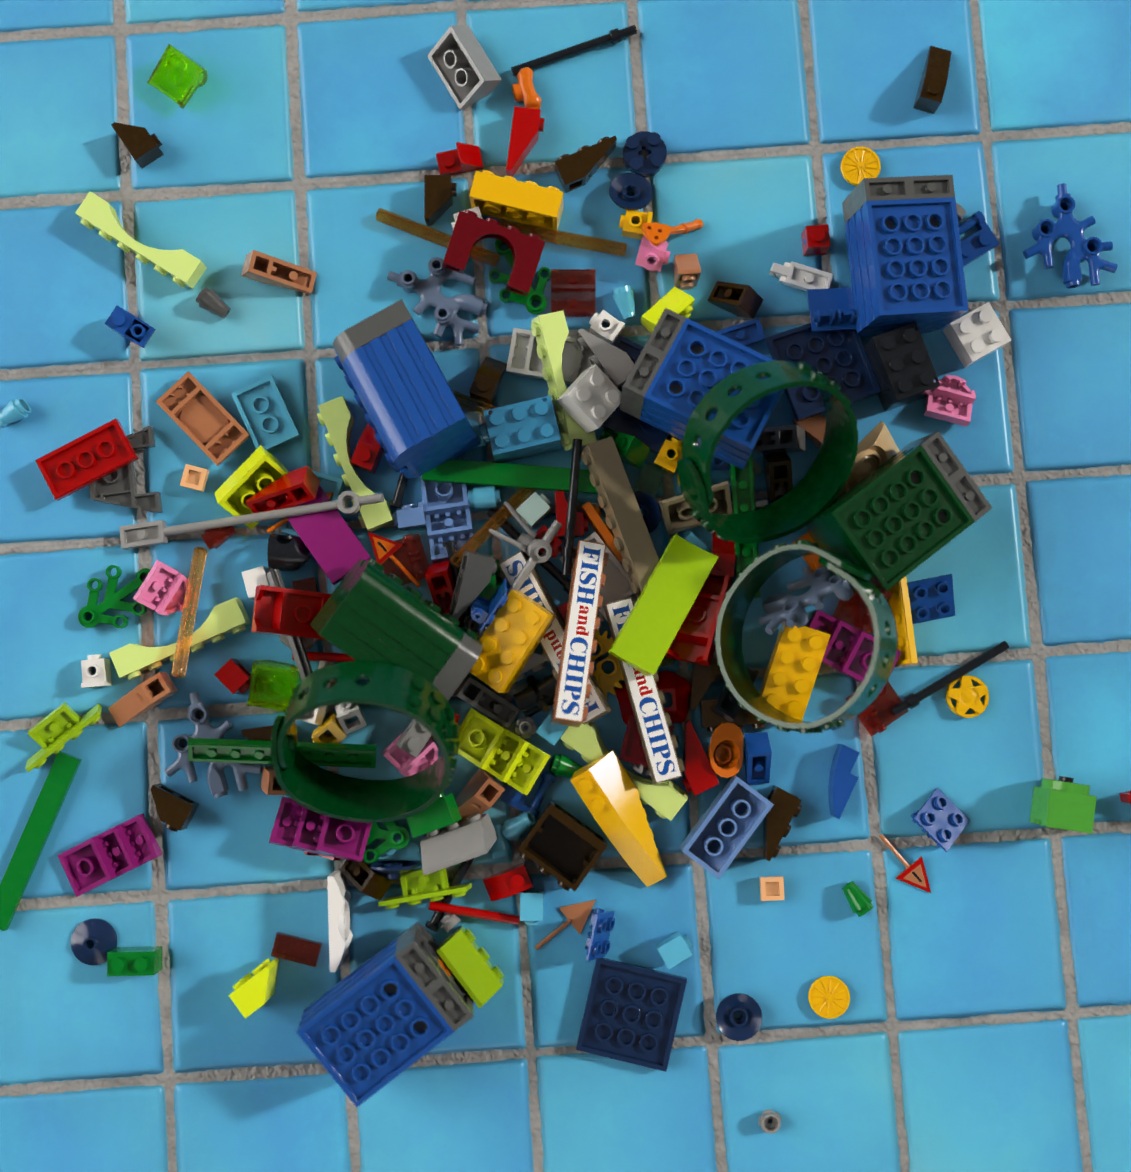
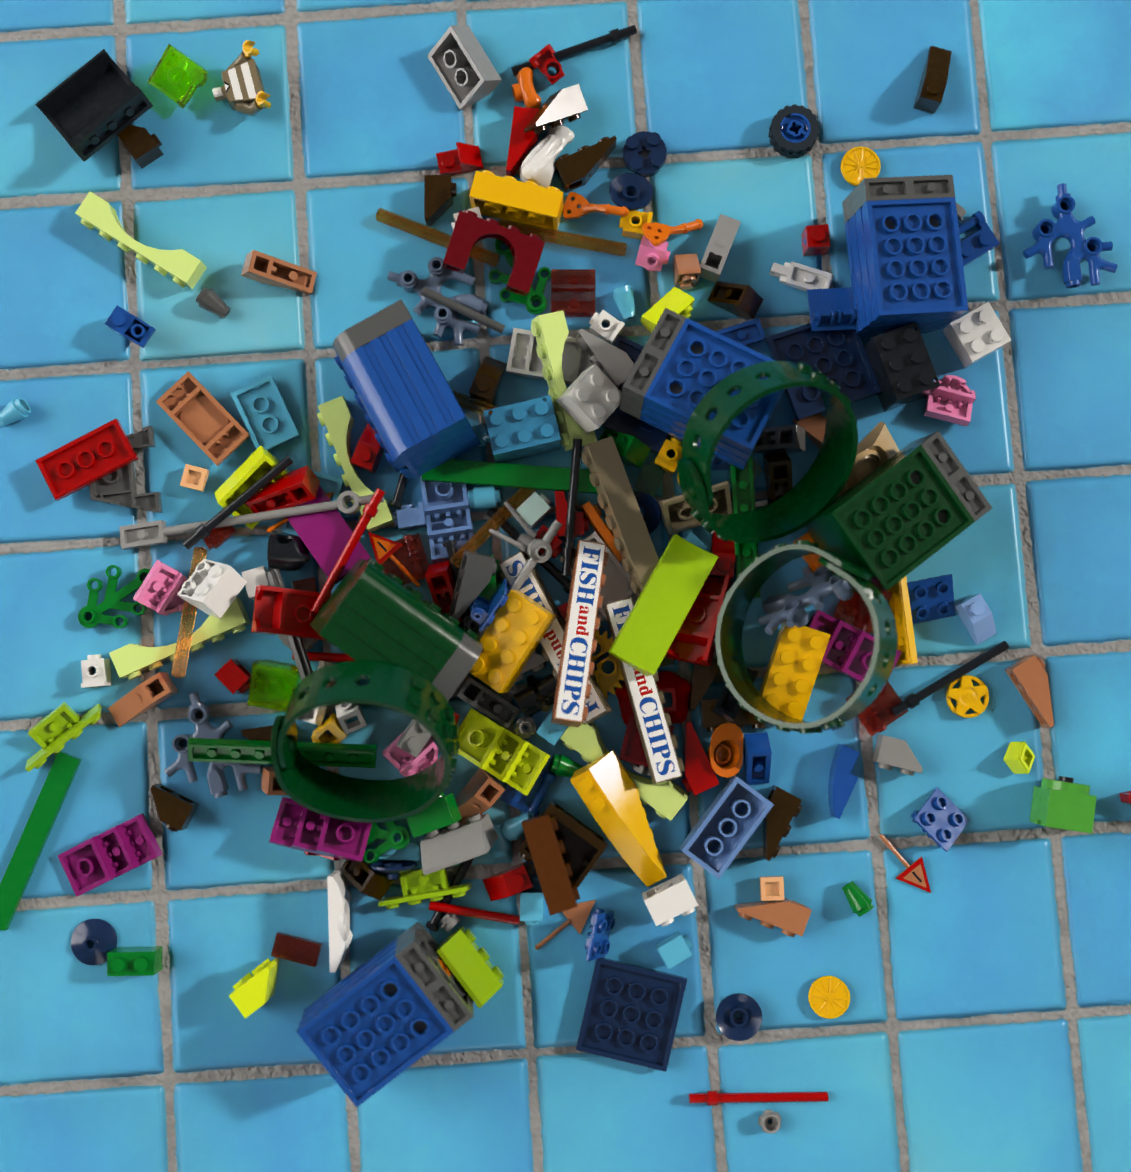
(94, 105): none -> black panel
(204, 530): none -> black bar
(212, 587): none -> white slope
(243, 83): none -> torso
(370, 511): none -> red bar
(463, 310): none -> dark grey bar
(539, 163): none -> white hair
(544, 60): none -> red plate
(549, 863): none -> reddish brown brick
(560, 106): none -> slope
(587, 207): none -> orange piece
(669, 900): none -> white brick
(712, 1098): none -> red bar
(718, 248): none -> light grey slope
(785, 914): none -> nougat slope
(794, 131): none -> black wheel
(895, 753): none -> light grey slope
(976, 618): none -> light blue slope
(1019, 757): none -> neon yellow slope
(1033, 685): none -> nougat slope

